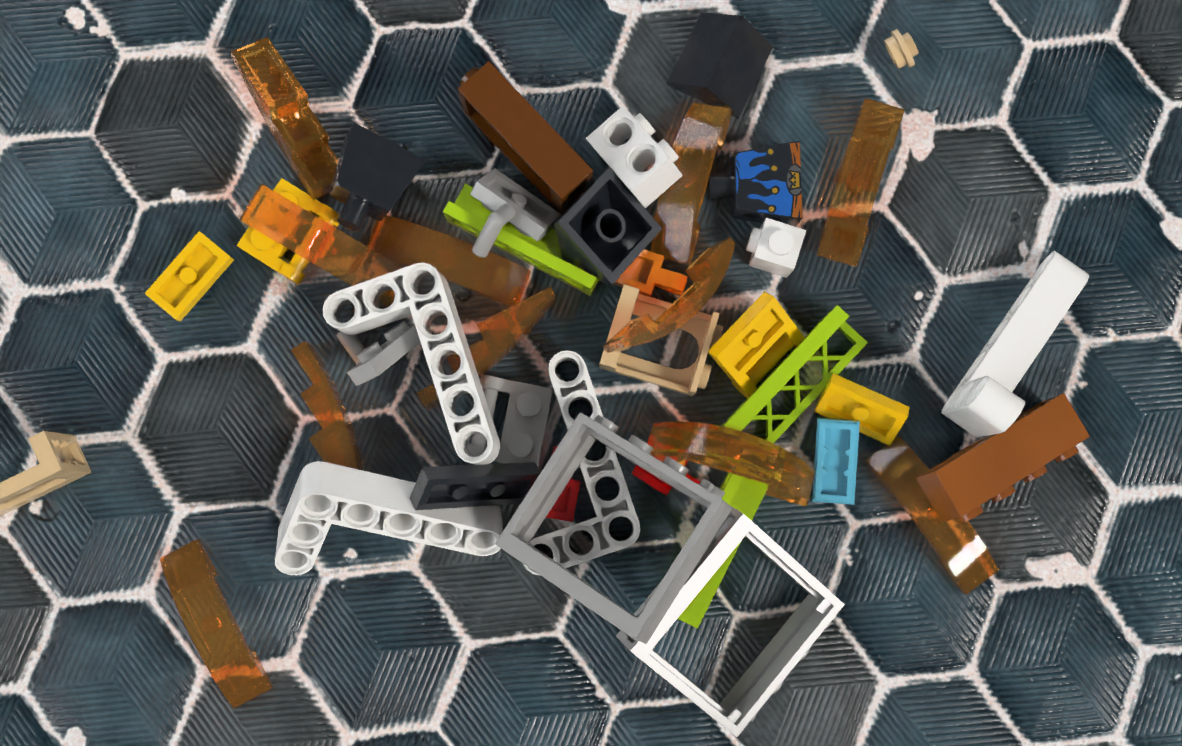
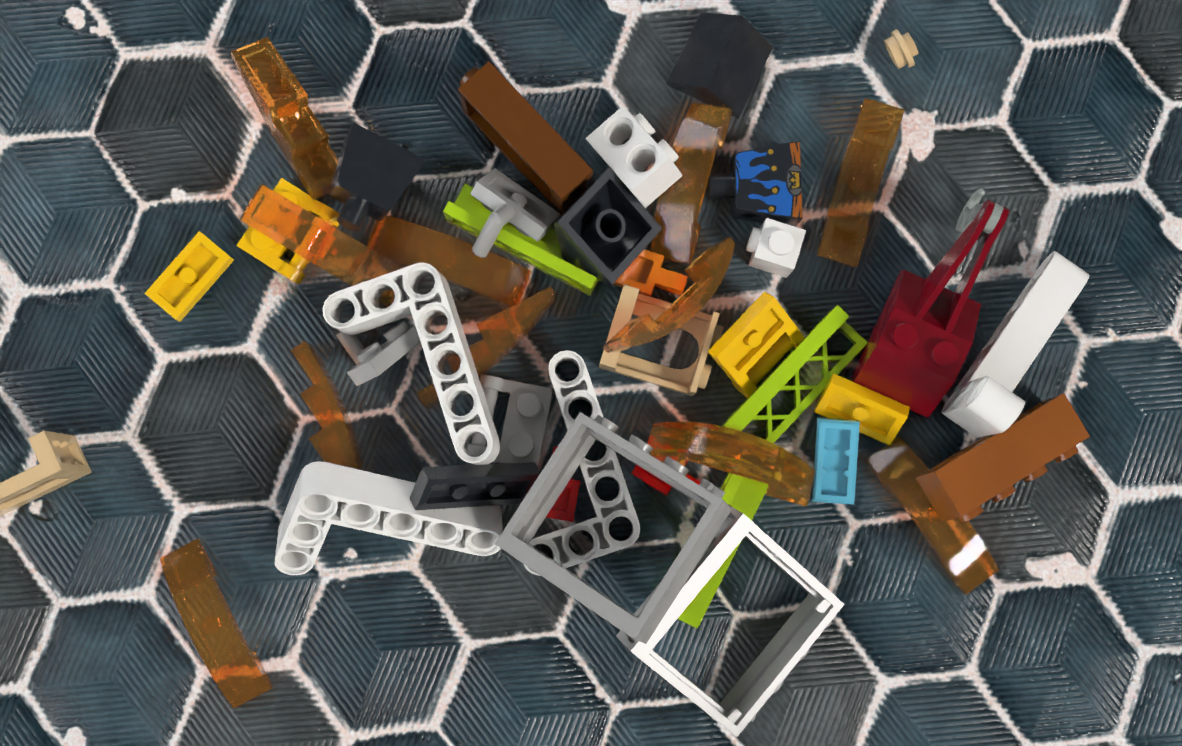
(929, 328): none -> dark red slope

